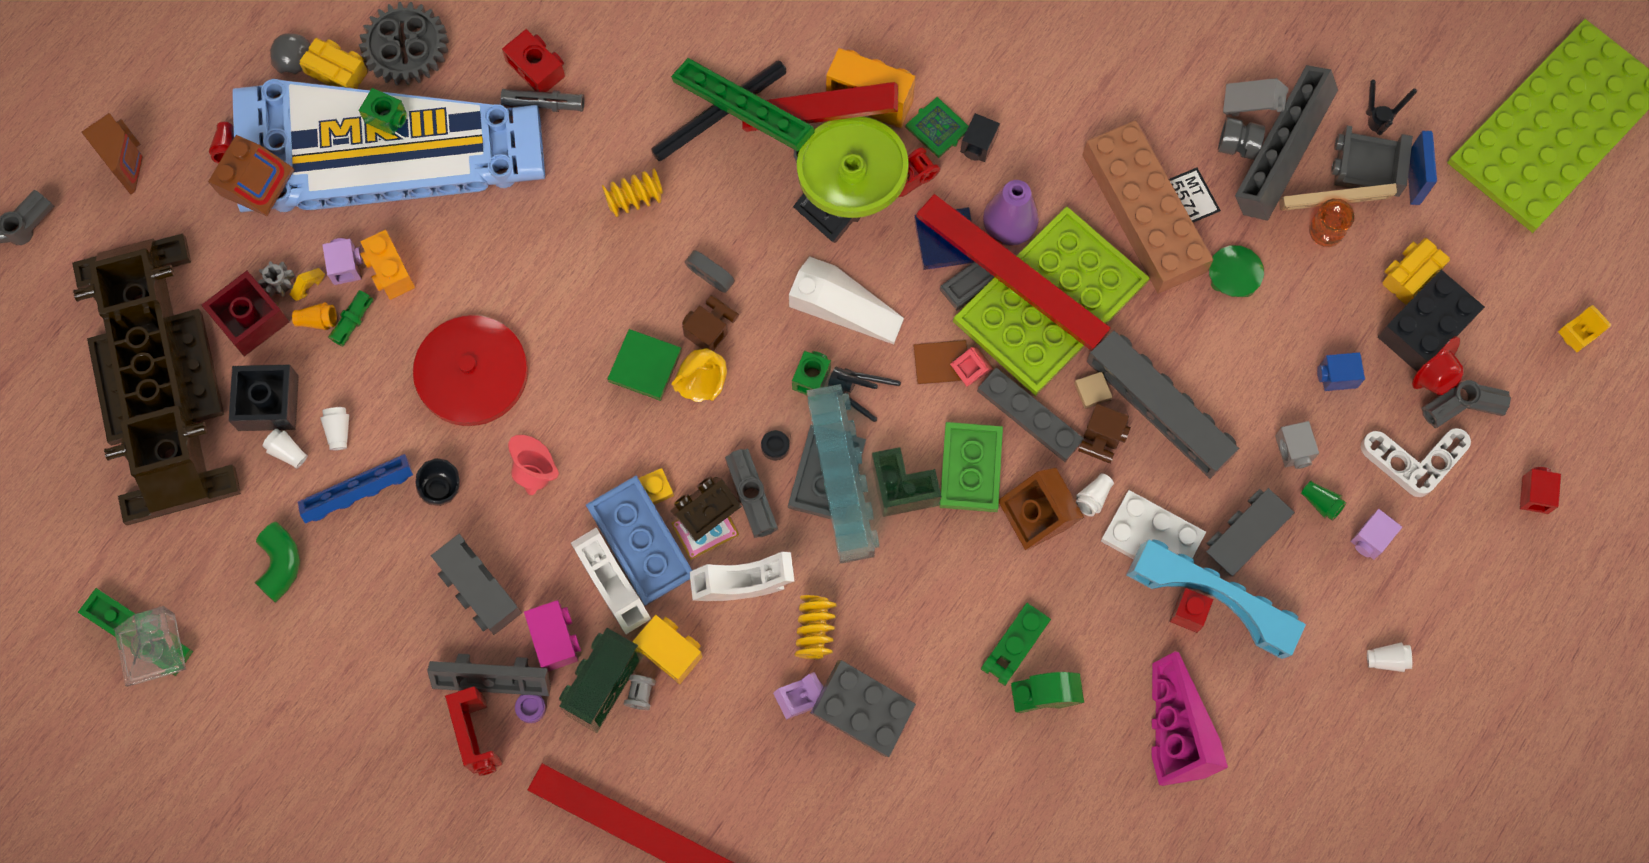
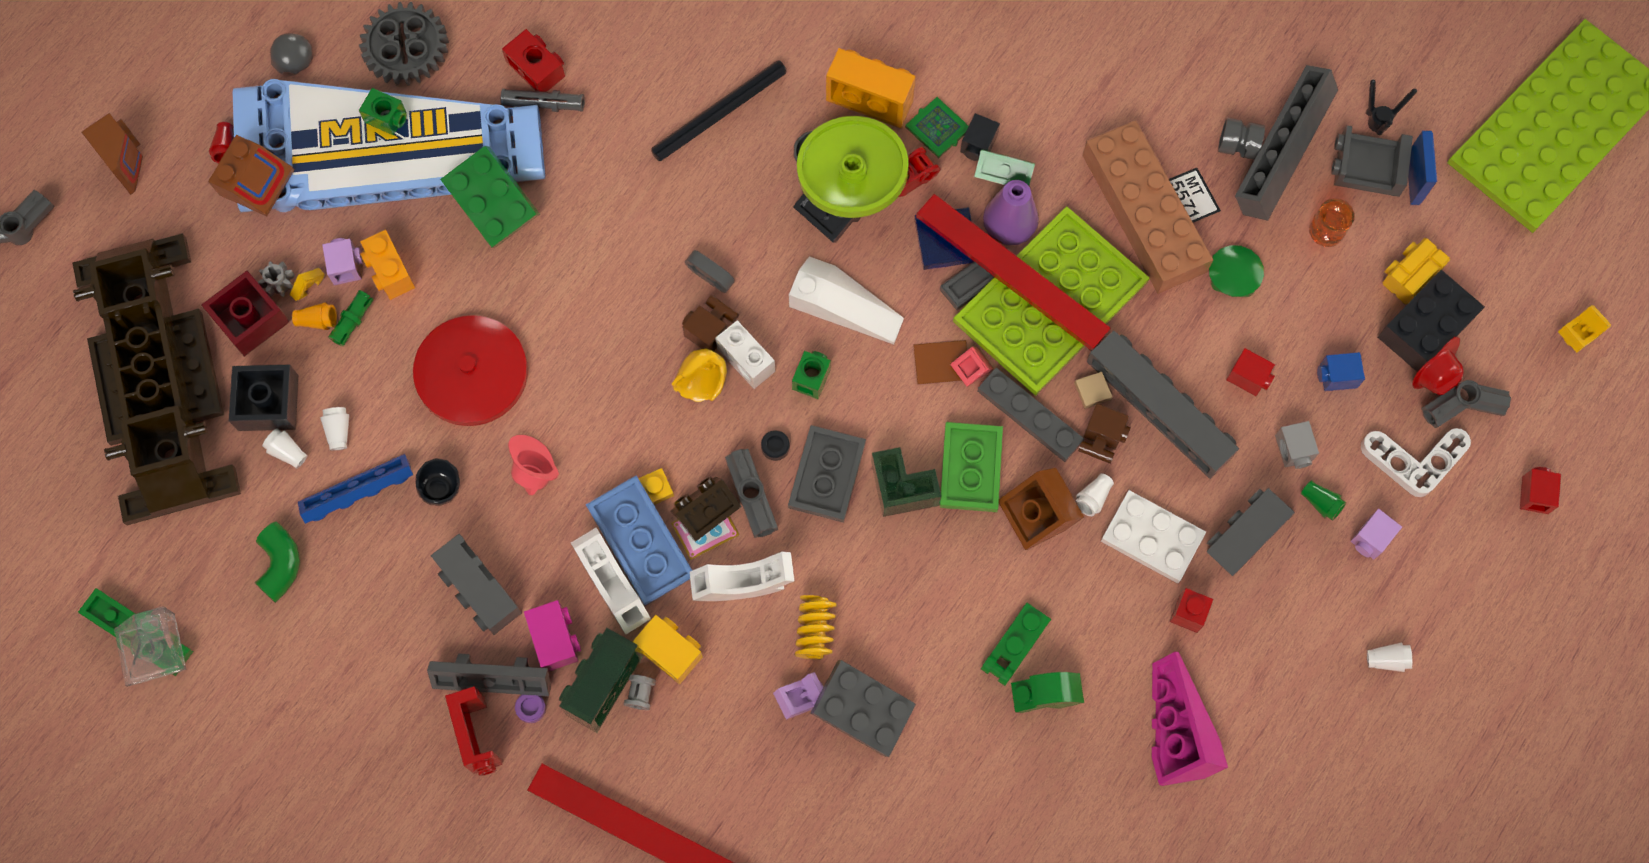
(333, 66): yellow brick -> none
(490, 196): none -> green brick
(633, 192): yellow piece -> none
(644, 364): green tile -> none
(743, 104): green tile -> none
(745, 354): none -> white brick
(839, 104): red tile -> none
(841, 474): clear light blue brick -> none
(849, 378): black plant -> none
(1003, 168): none -> panel
(1251, 372): none -> red brick
(1255, 96): light grey hinge -> none
(1269, 627): medium azure arch -> none
(1349, 195): tan tile -> none

